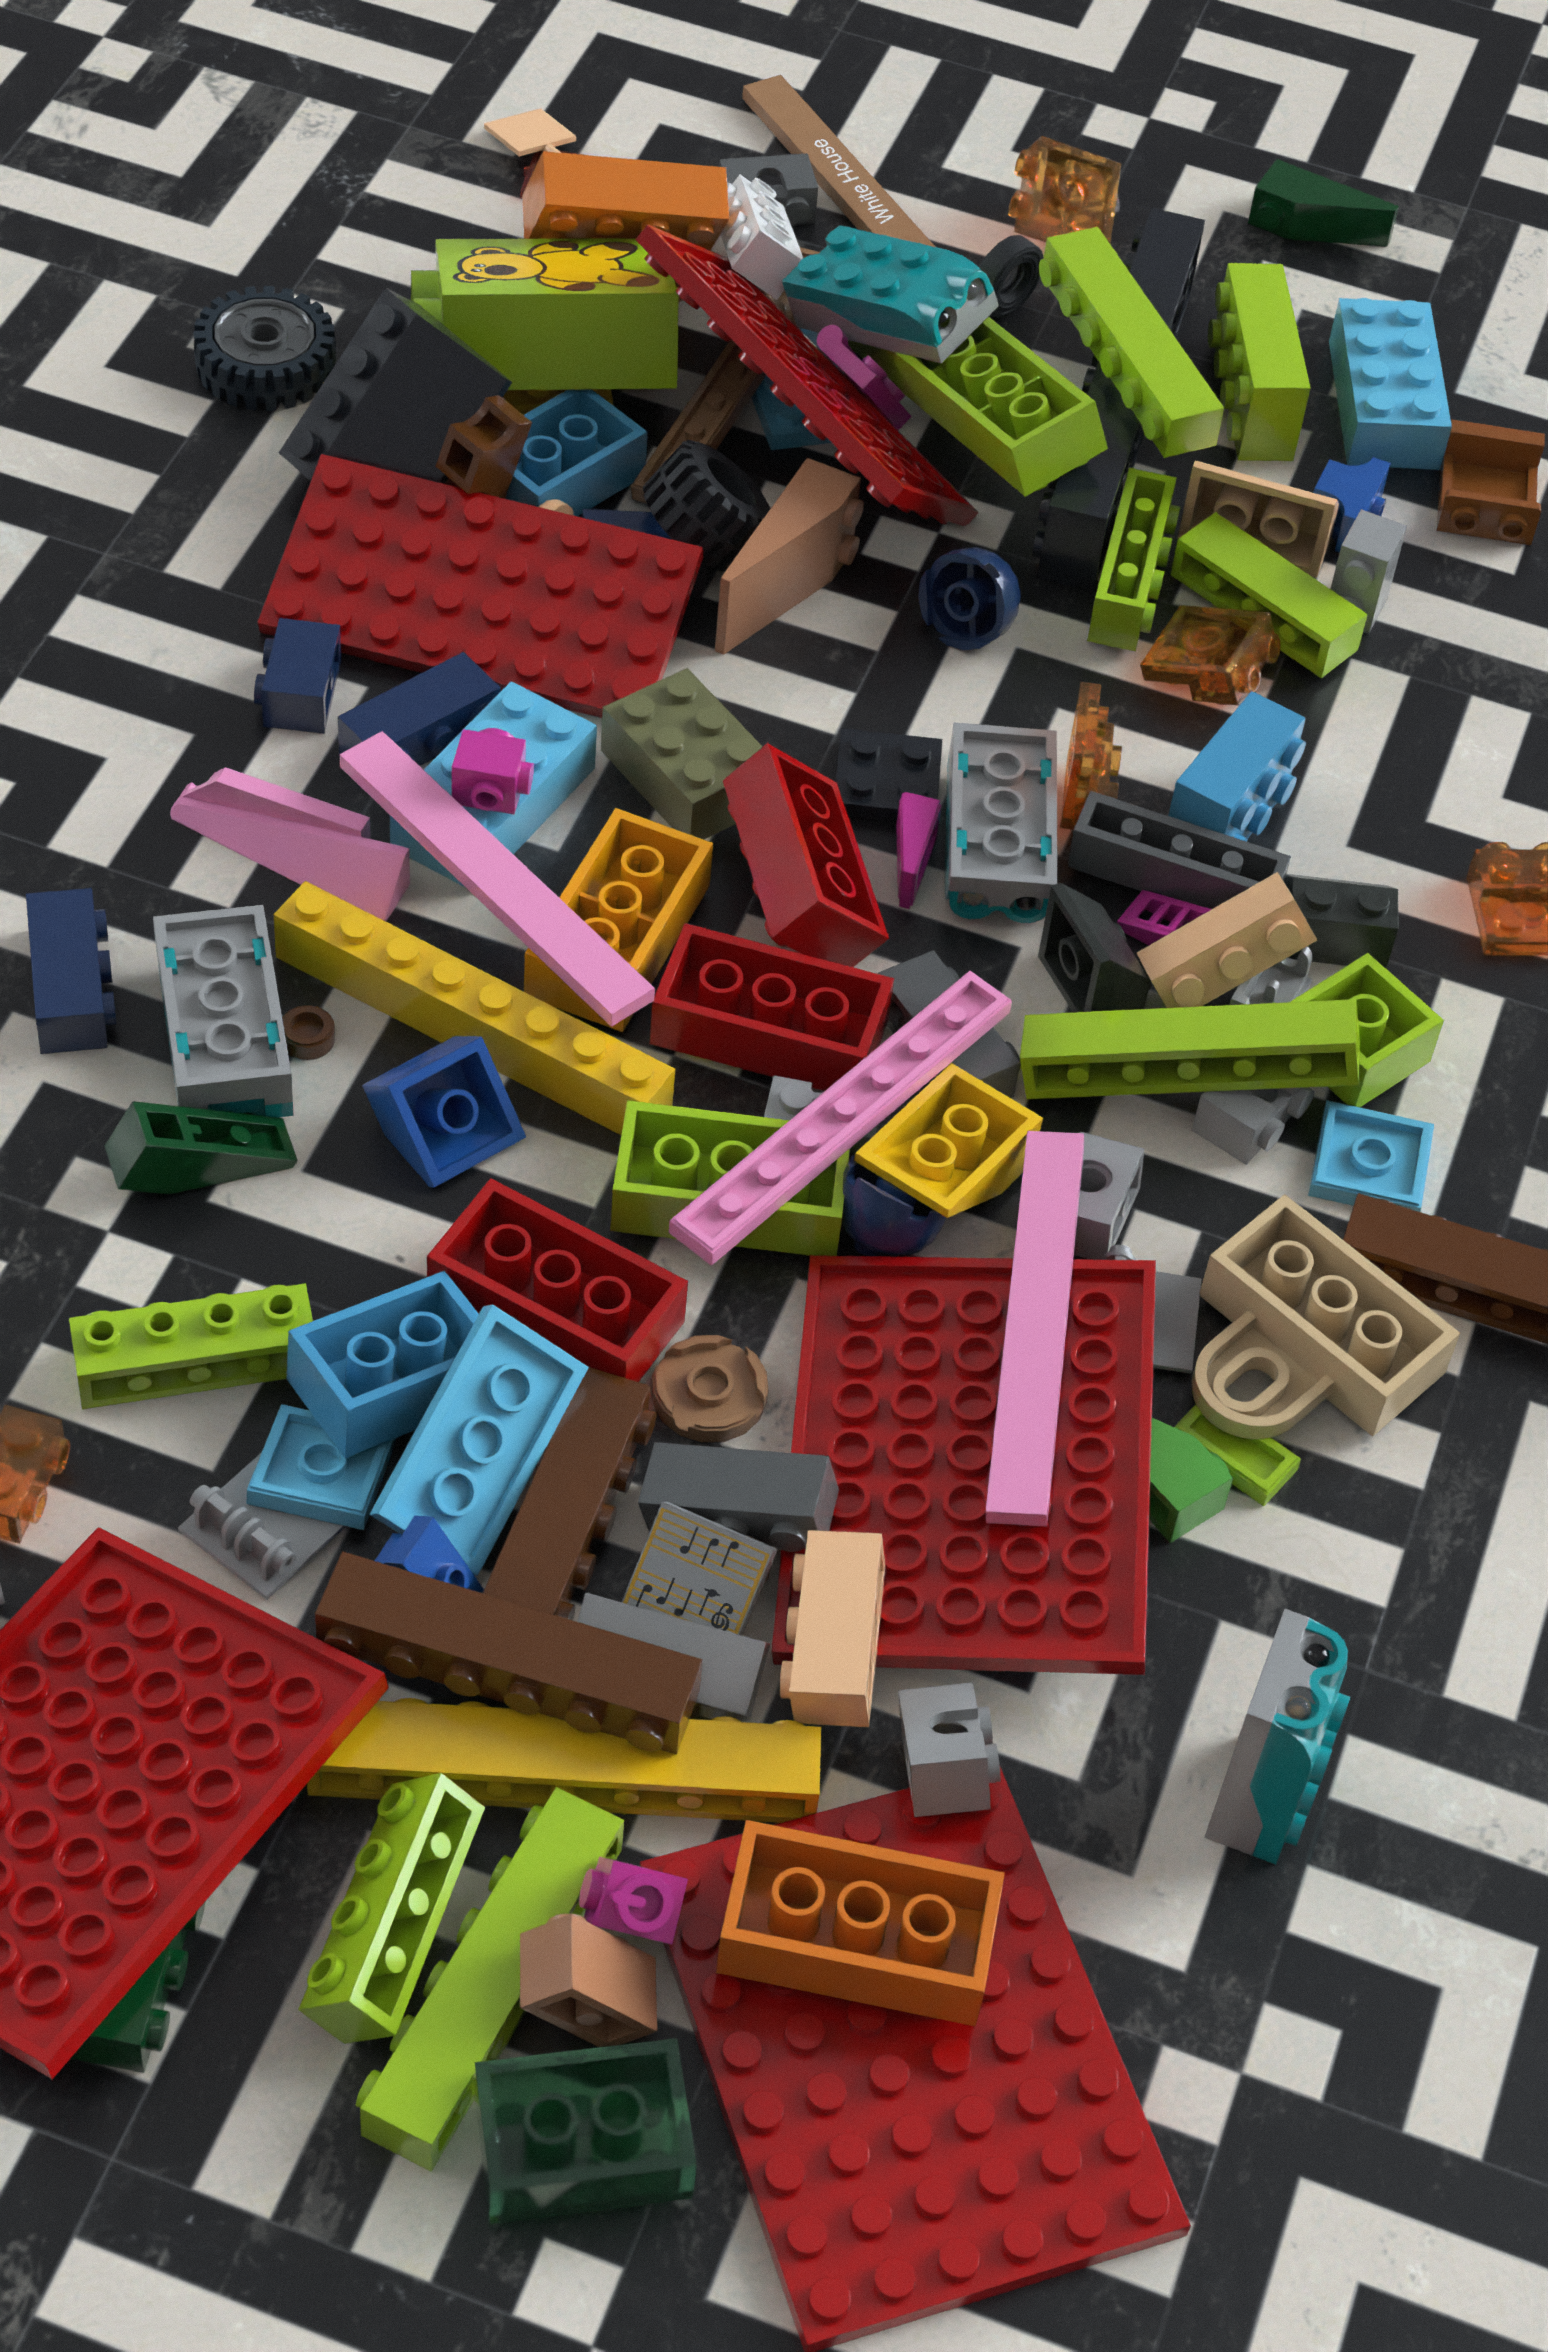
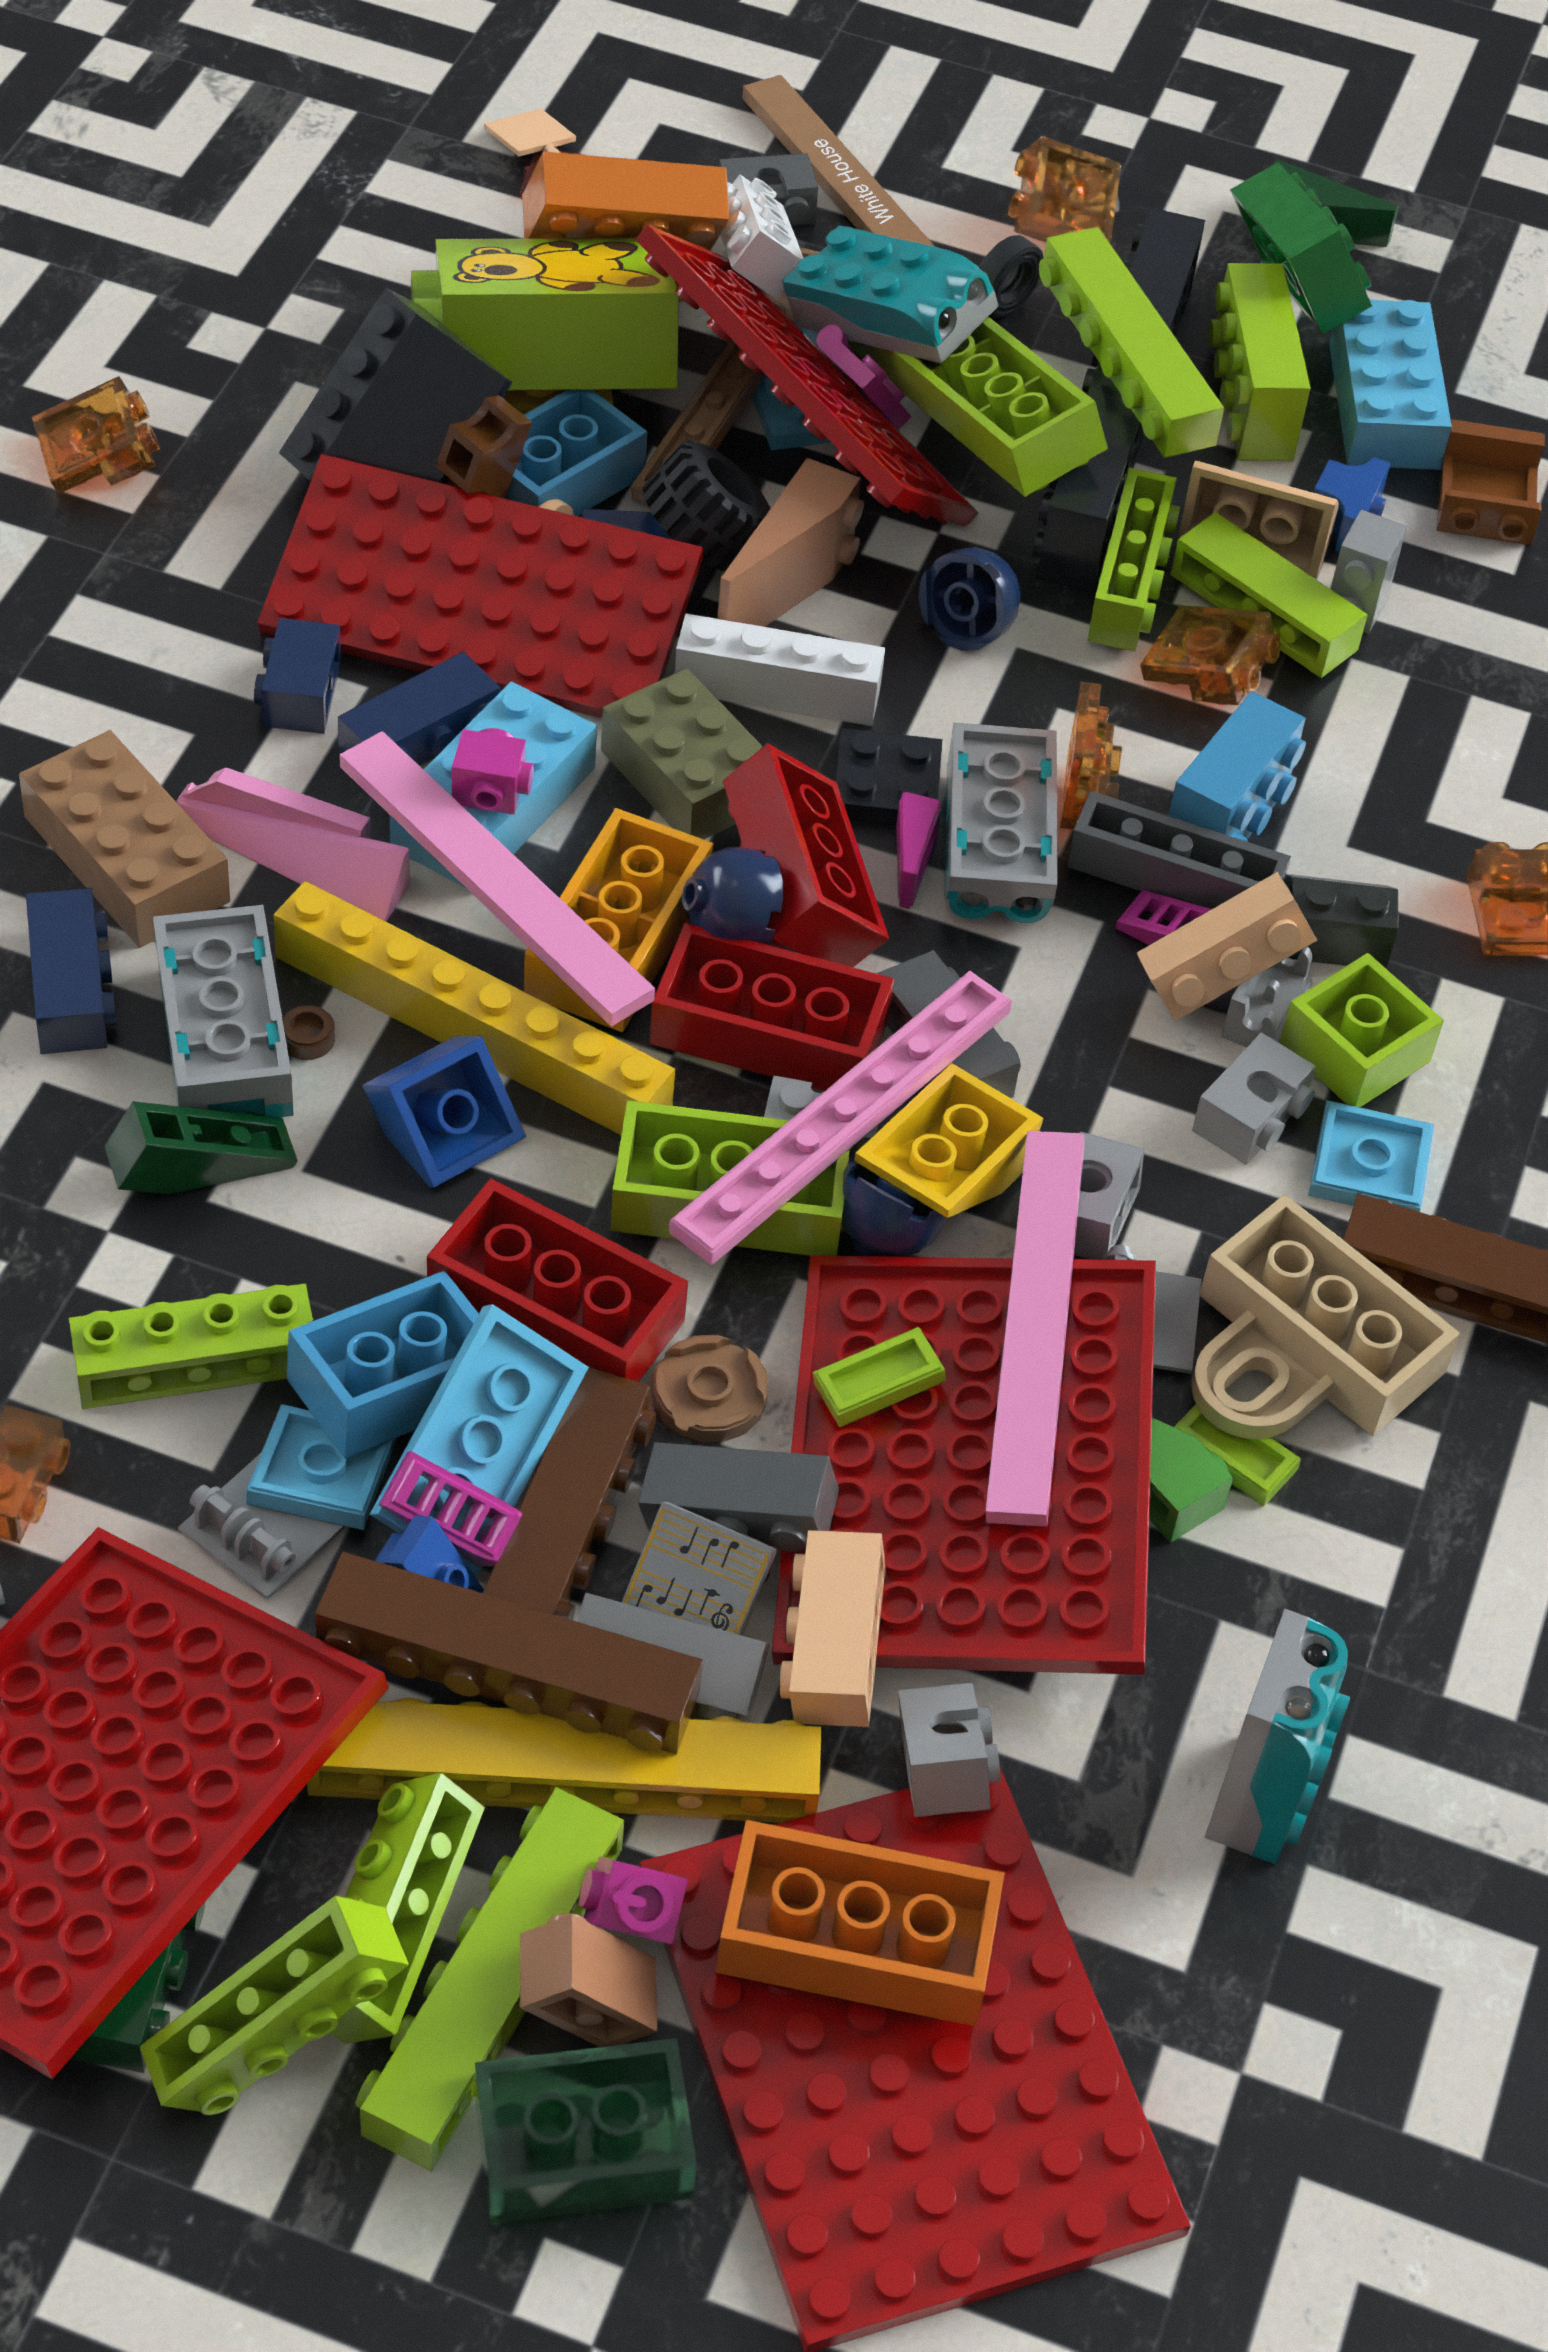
(96, 436): none -> clear orange plate
(123, 835): none -> medium nougat brick
(264, 347): black wheel -> none
(274, 2006): none -> lime brick
(502, 1516): none -> dark pink slope
(735, 894): none -> dark blue cylinder
(782, 669): none -> white brick
(879, 1376): none -> lime tile
(1090, 955): pearl dark grey slope -> none
(1191, 1049): lime brick -> none
(1305, 238): none -> green brick

